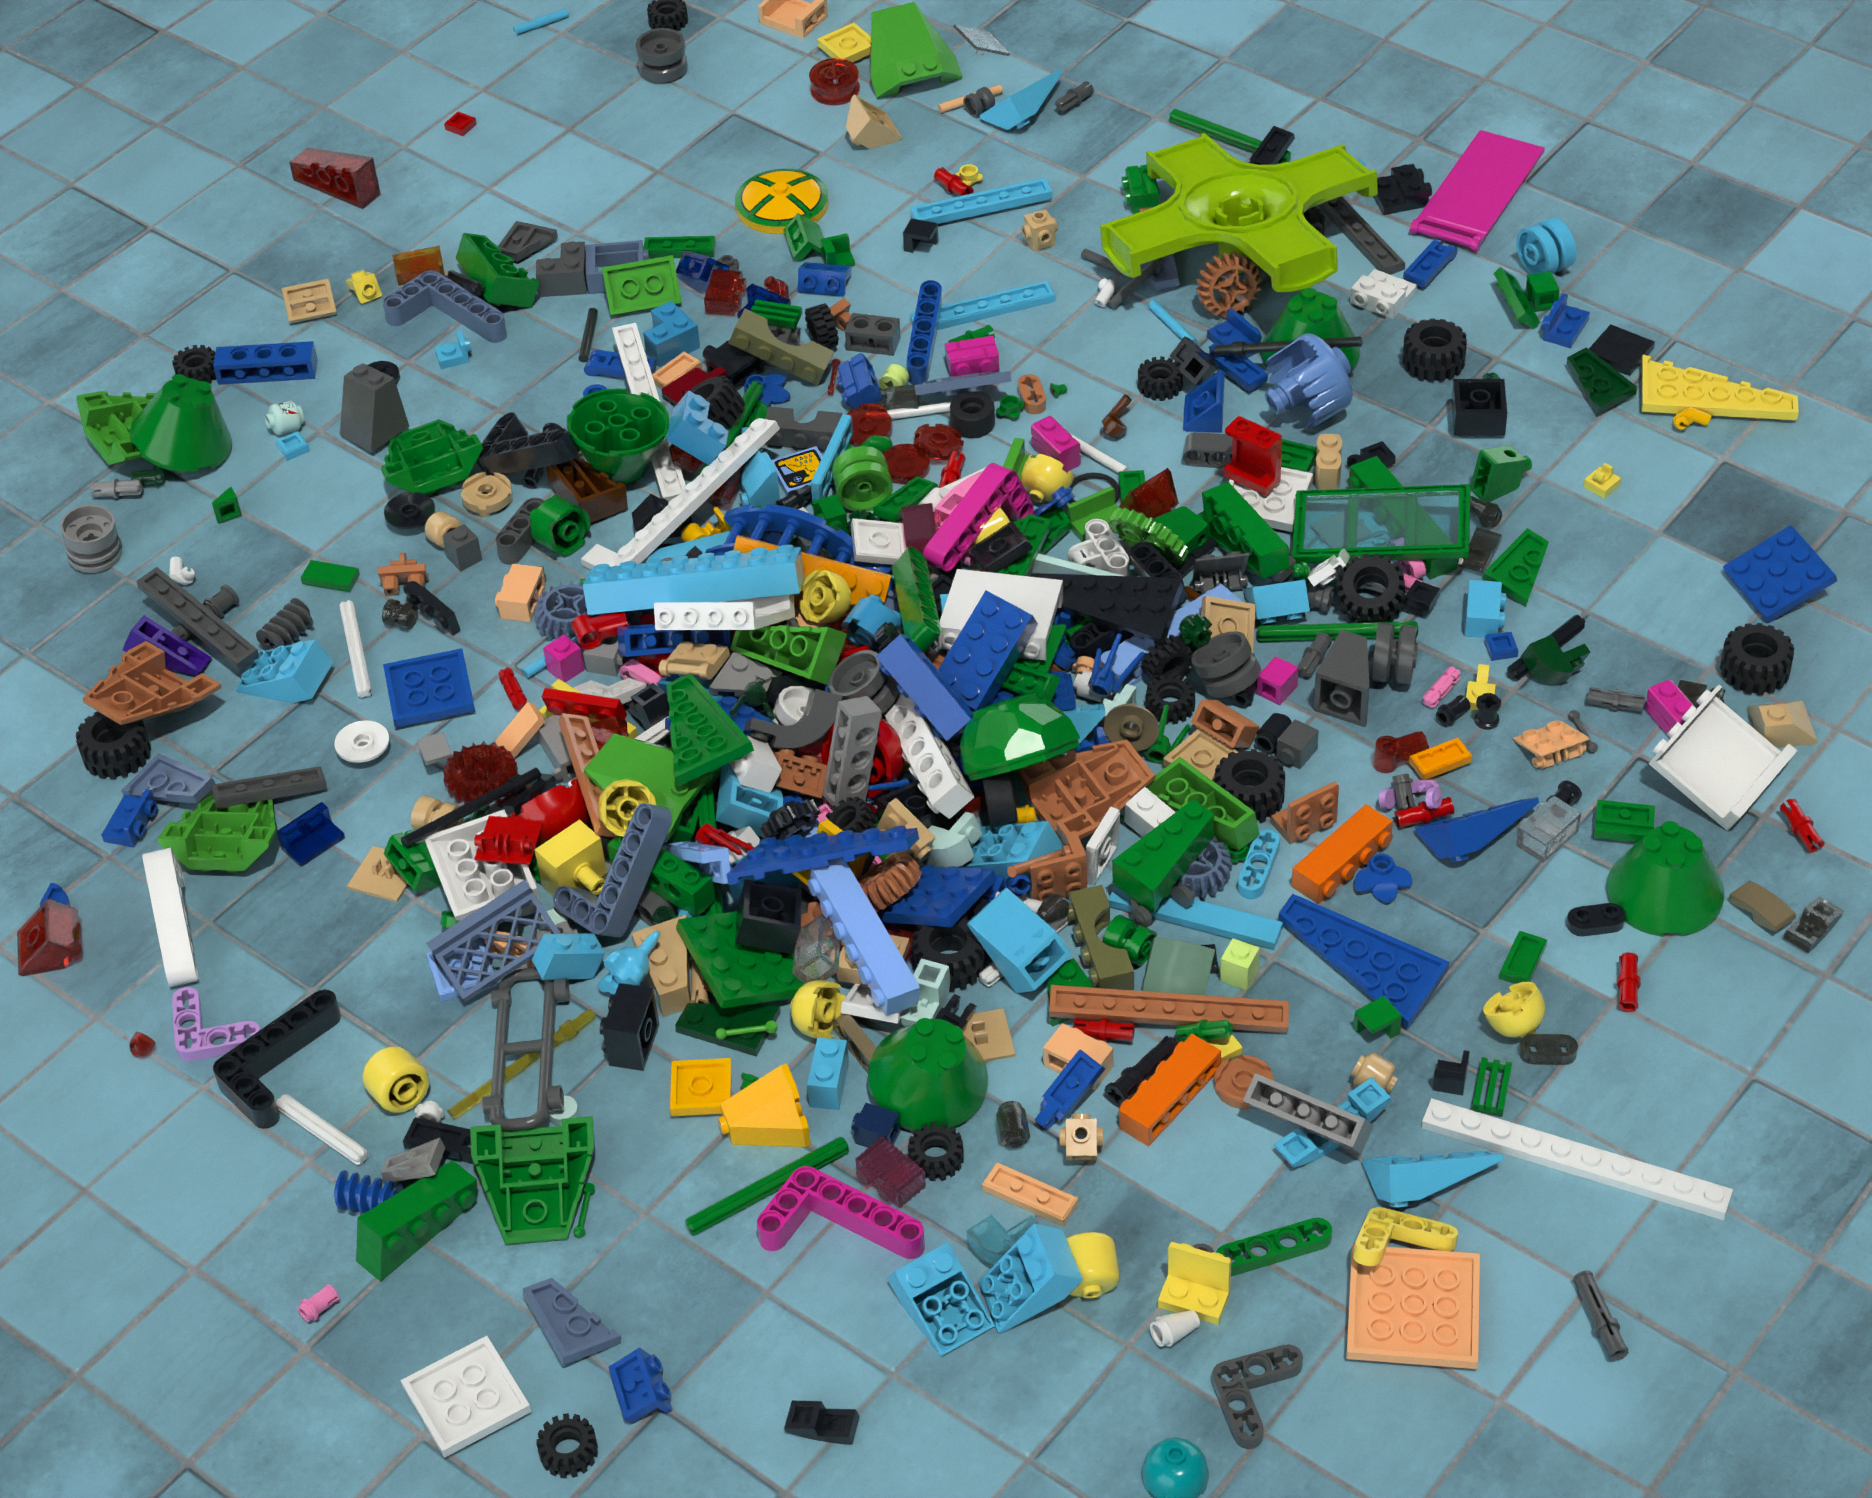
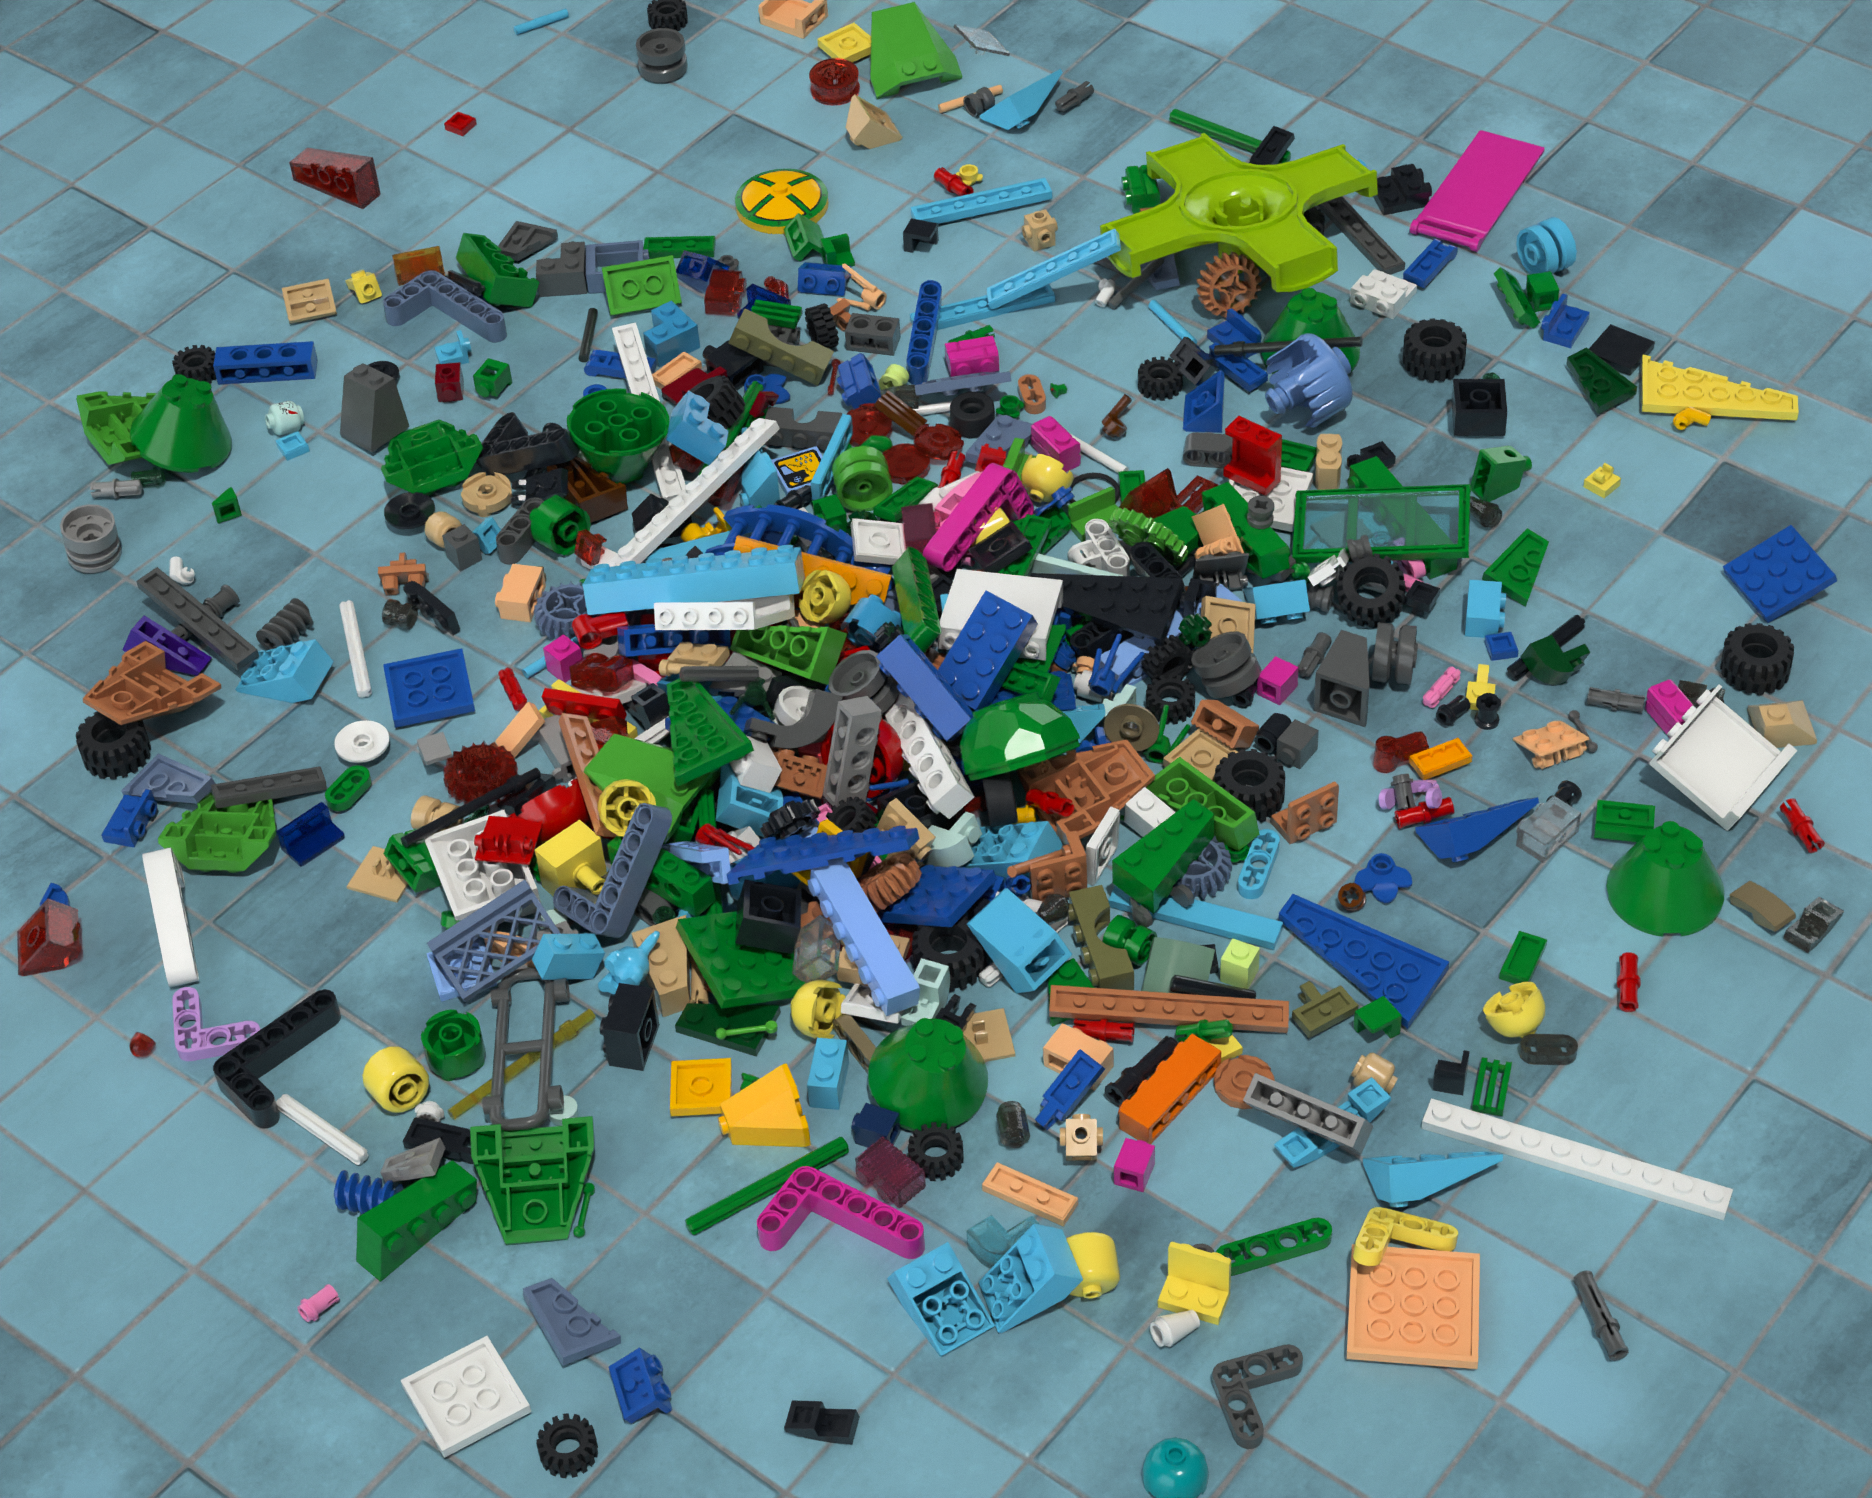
(330, 576): green tile -> none
(348, 788): none -> green plate
(449, 382): none -> dark red brick
(453, 1044): none -> green brick
(487, 535): none -> medium azure tile
(488, 382): none -> green brick
(541, 486): none -> black hinge
(589, 547): none -> clear red tile
(601, 672): none -> clear red brick
(718, 673): none -> dark grey axle
(762, 401): none -> dark red tile
(871, 295): none -> light nougat plant
(900, 412): none -> reddish brown tile
(989, 455): none -> red tile
(1000, 434): none -> sand blue wing
(1050, 802): none -> red pin
(1053, 269): none -> medium azure tile
(1134, 1164): none -> dark pink brick
(1194, 986): none -> black axle
(1195, 501): none -> clear red tile
(1195, 592): none -> black bracket
(1216, 533): none -> light nougat hinge
(1260, 512): none -> dark grey wheel
(1309, 631): green axle -> none
(1322, 1010): none -> olive plate
(1342, 854): orange brick -> none
(1349, 889): none -> reddish brown bush
(1359, 547): none -> dark grey wheel
(1481, 550): clear smoke slope -> none
(1597, 919): black plate -> none

